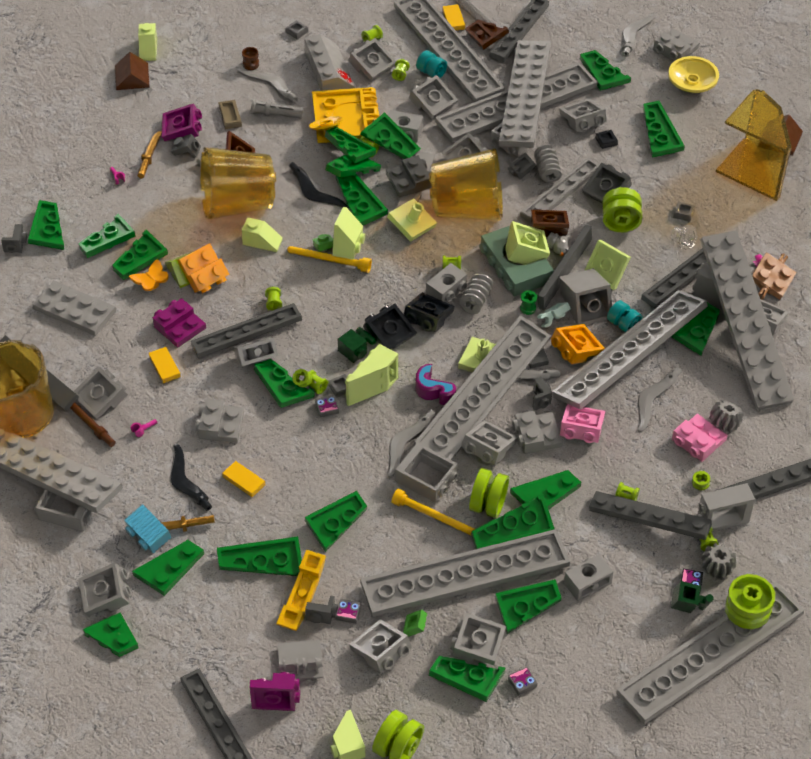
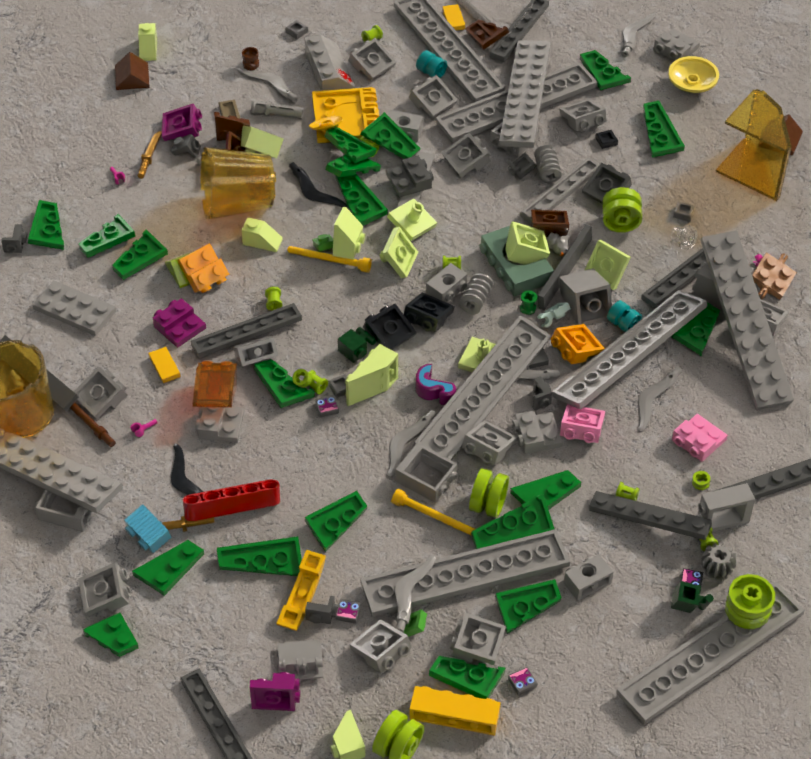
(152, 278): light orange animal -> none
(215, 384): none -> clear orange slope
(229, 123): none -> reddish brown wing
(231, 500): none -> red beam
(243, 479): yellow tile -> none
(260, 141): none -> yellowish green slope
(399, 252): none -> yellowish green tile
(401, 67): lime bush -> none
(403, 592): none -> light grey piece
(455, 710): none -> yellow brick
(467, 187): clear yellow cone -> none
(726, 416): light grey gear -> none

